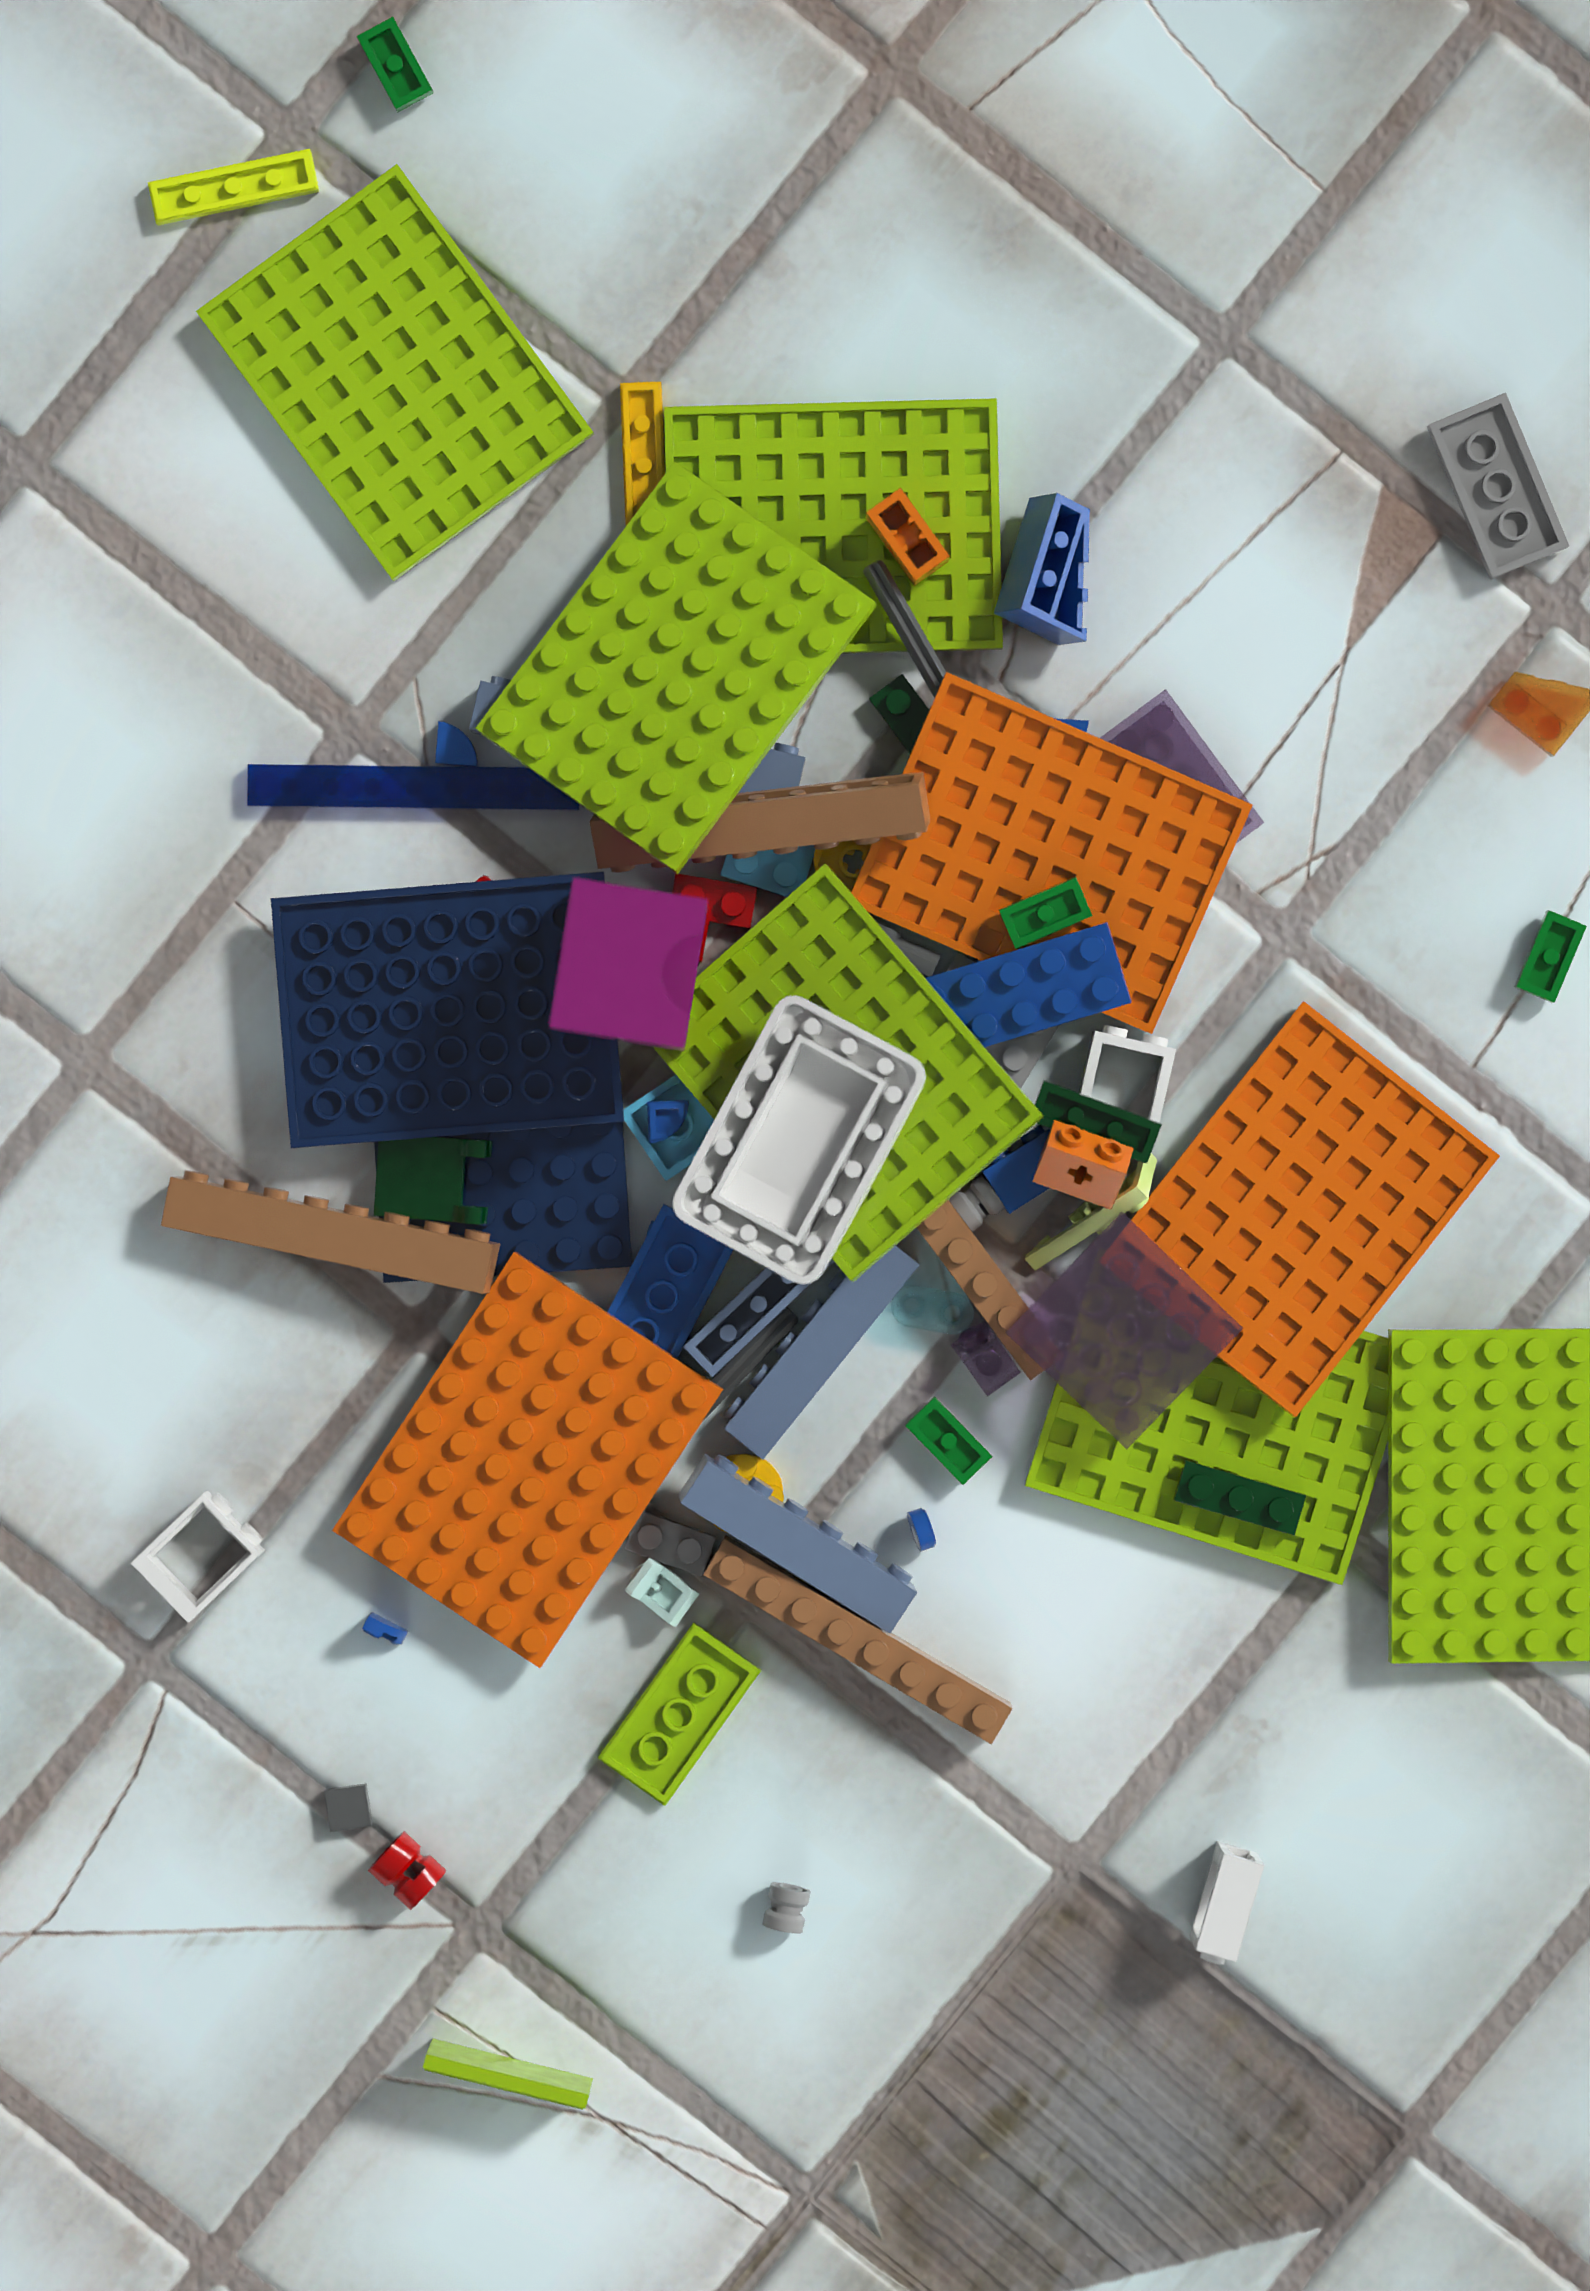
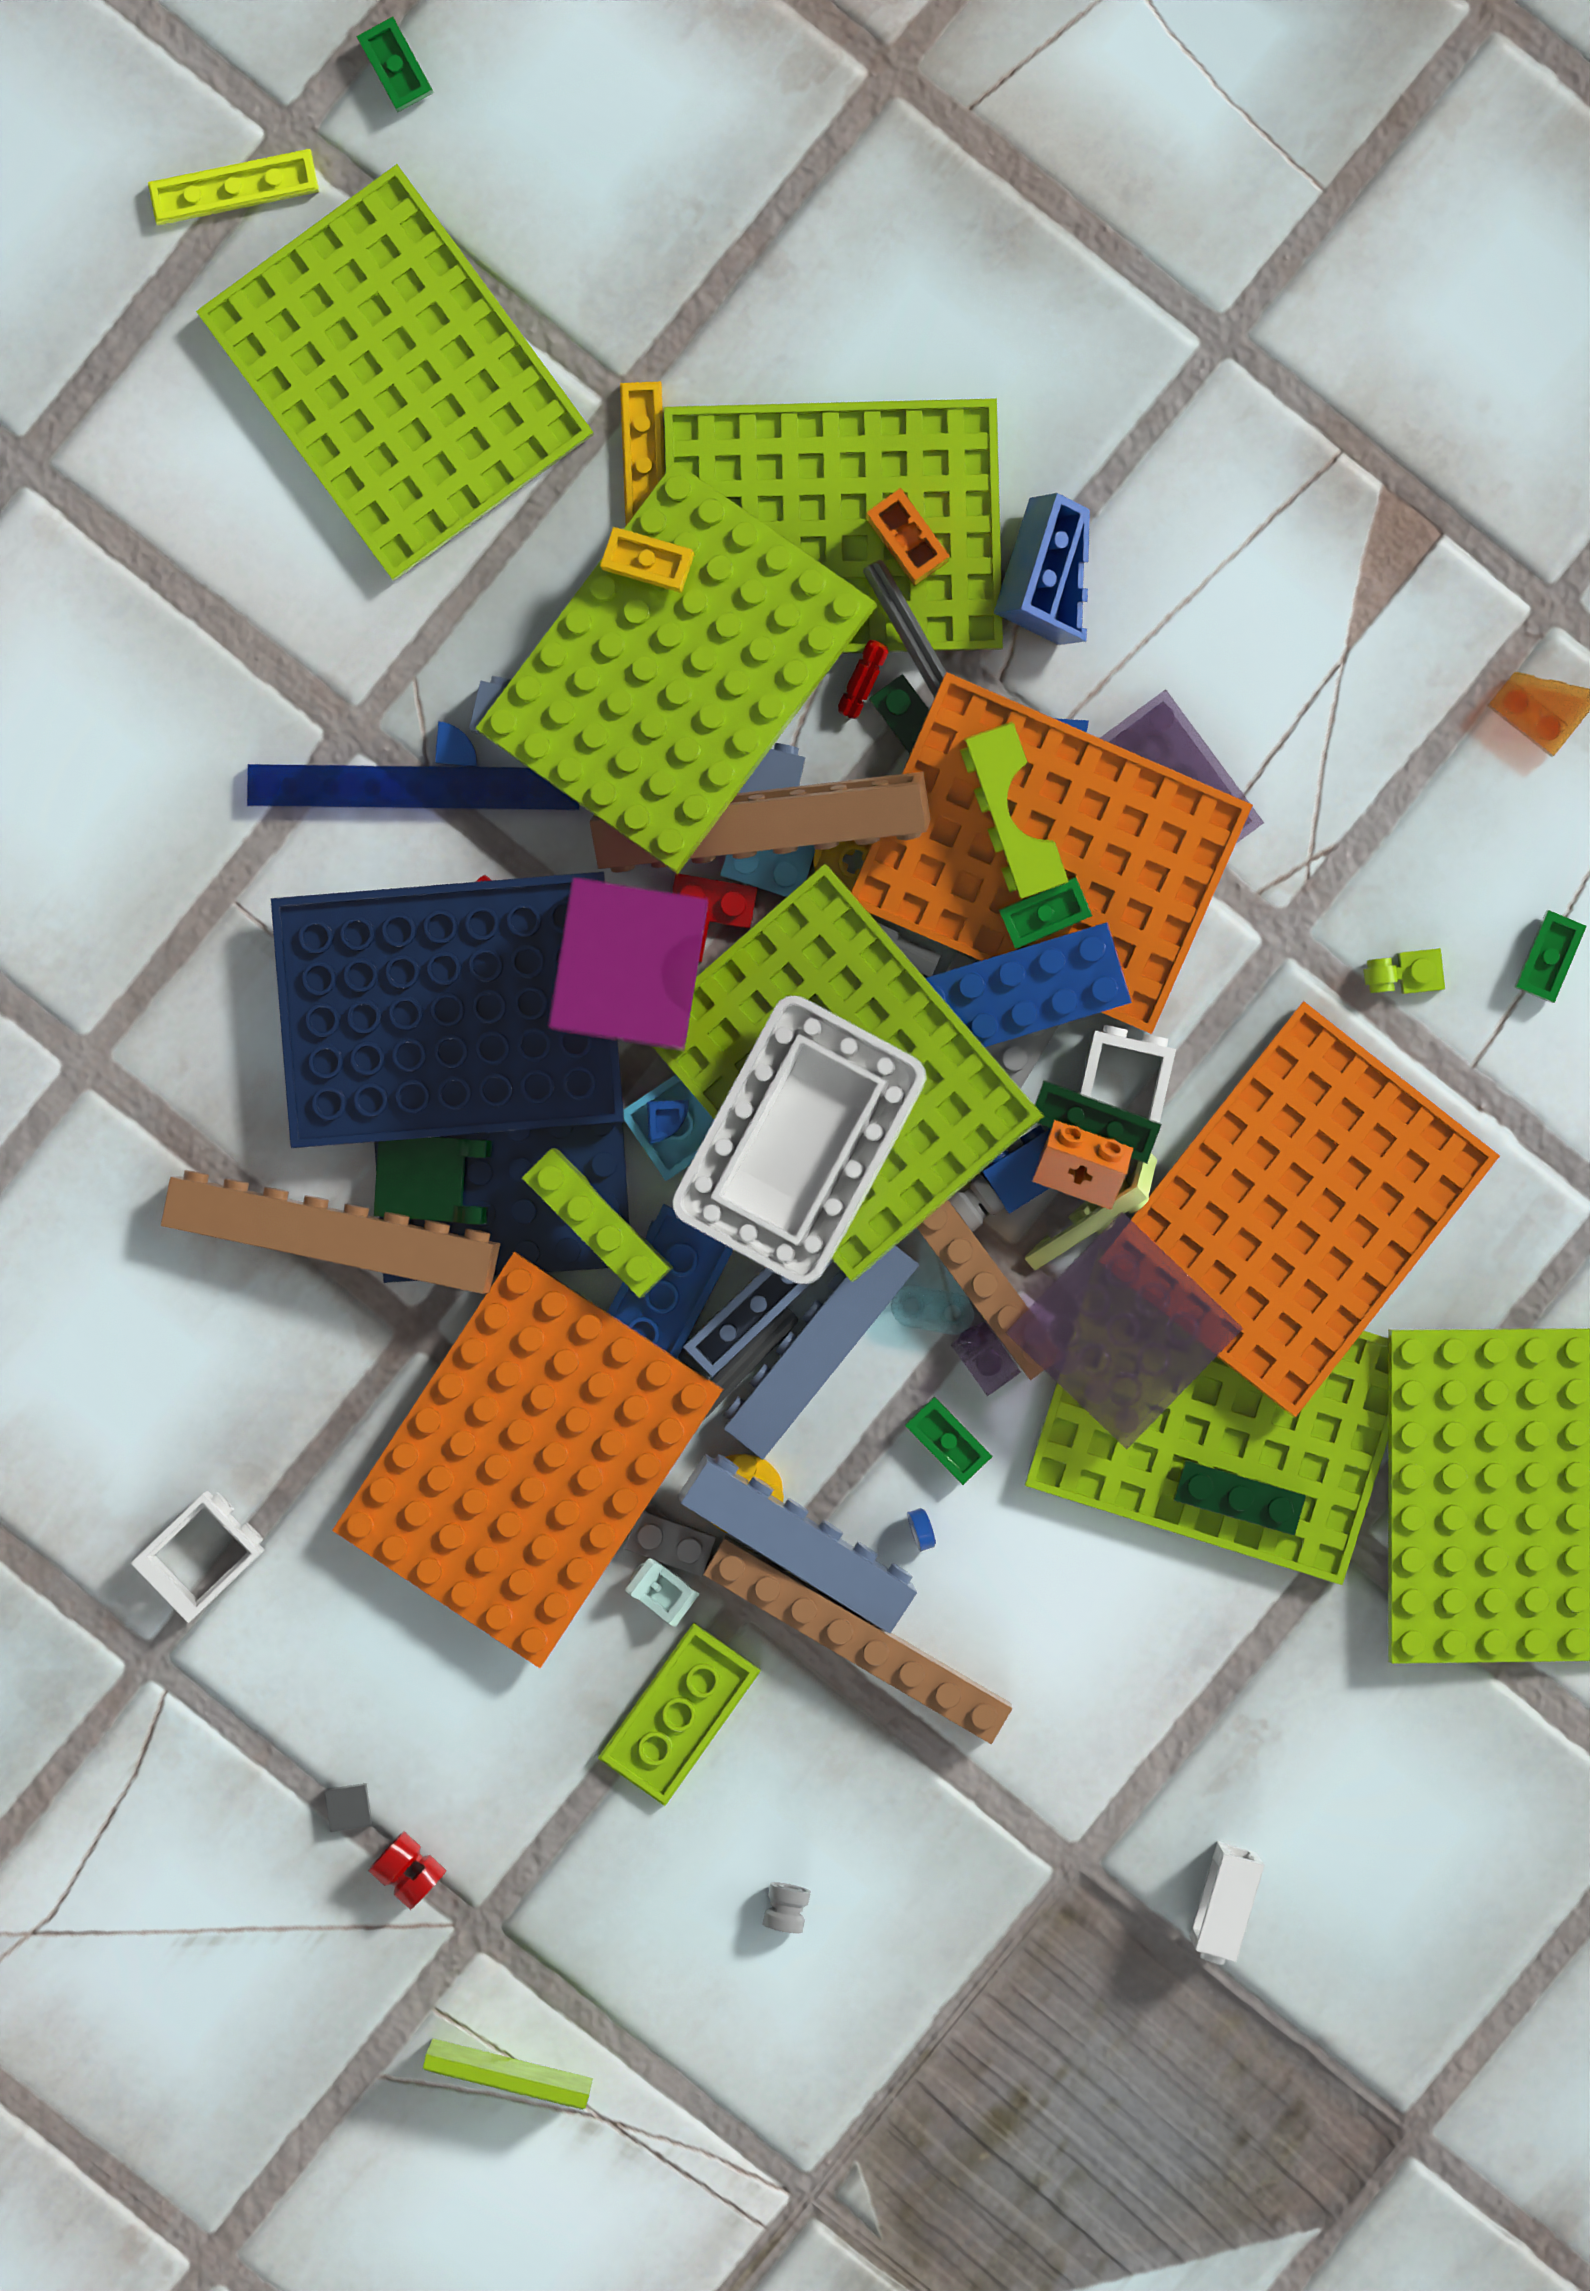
(379, 1626): blue tile -> none
(597, 1223): none -> lime arch
(647, 559): none -> yellow plate
(863, 679): none -> red axle
(1032, 862): none -> lime arch
(1416, 971): none -> lime plate
(1498, 486): light grey plate -> none

